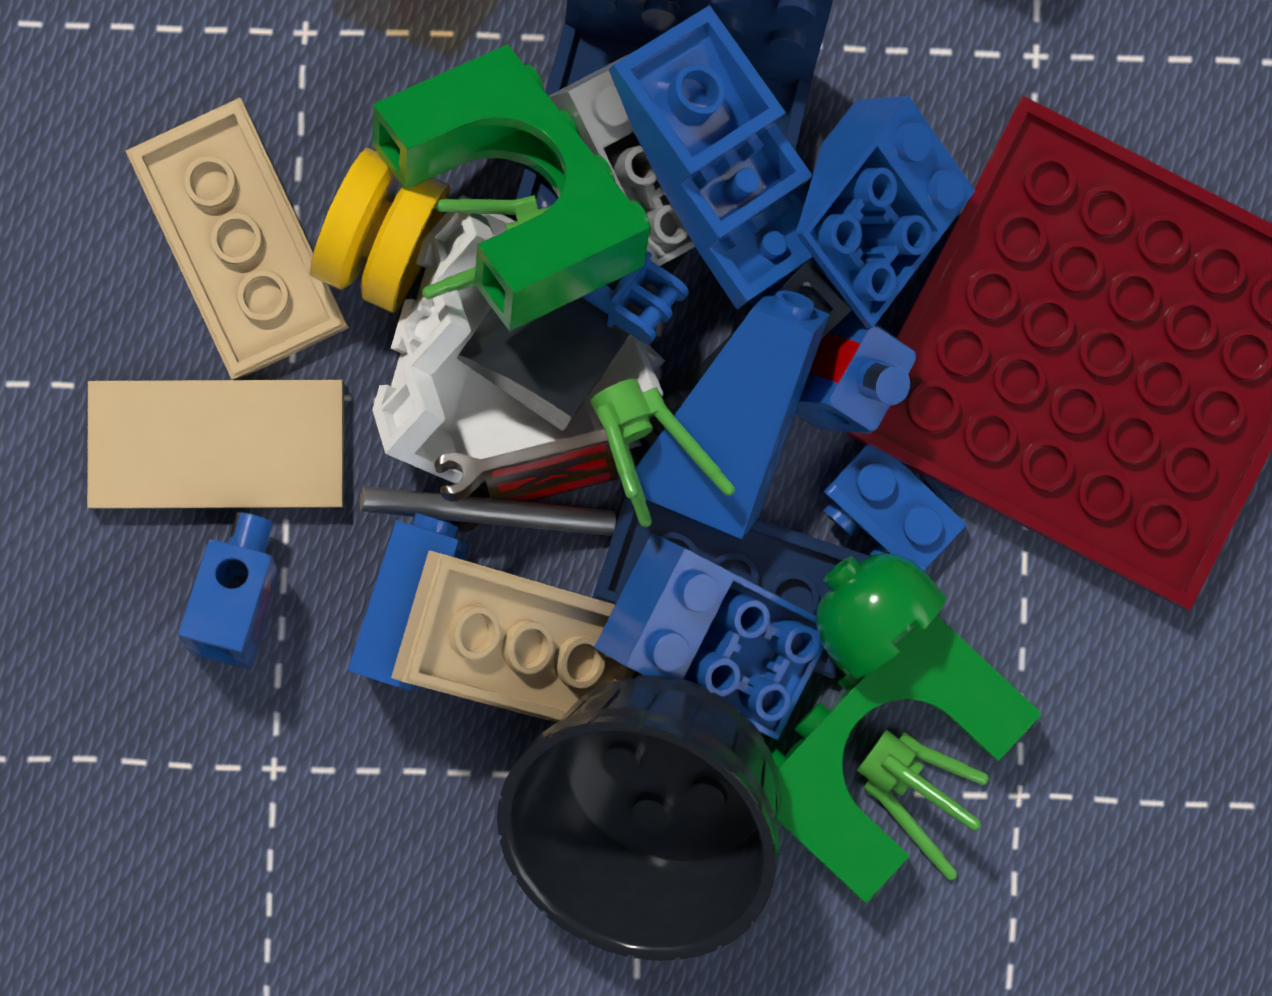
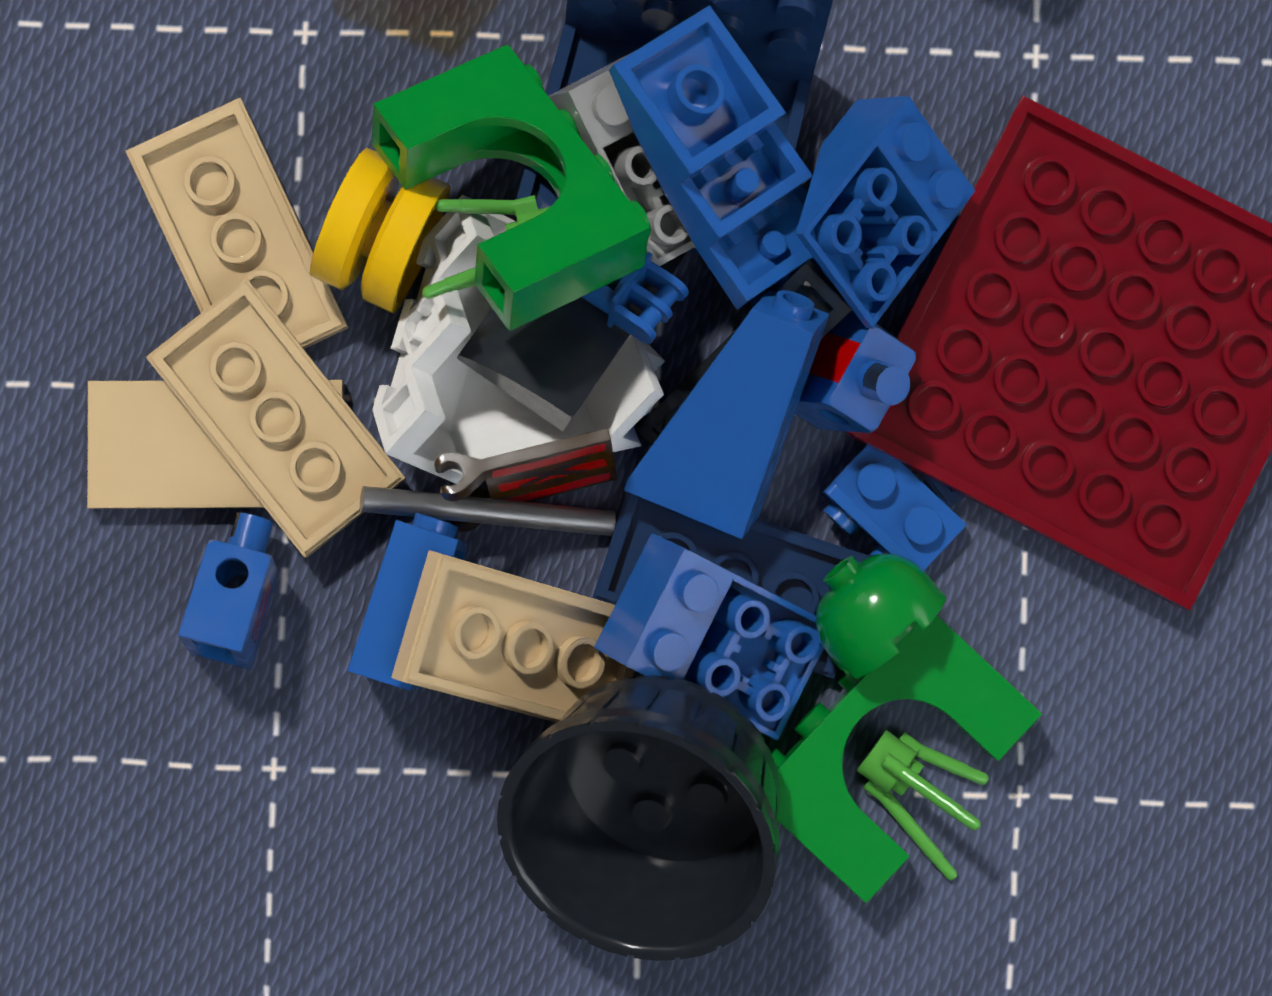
(274, 416): none -> tan tile
(625, 417): bright green plant -> none

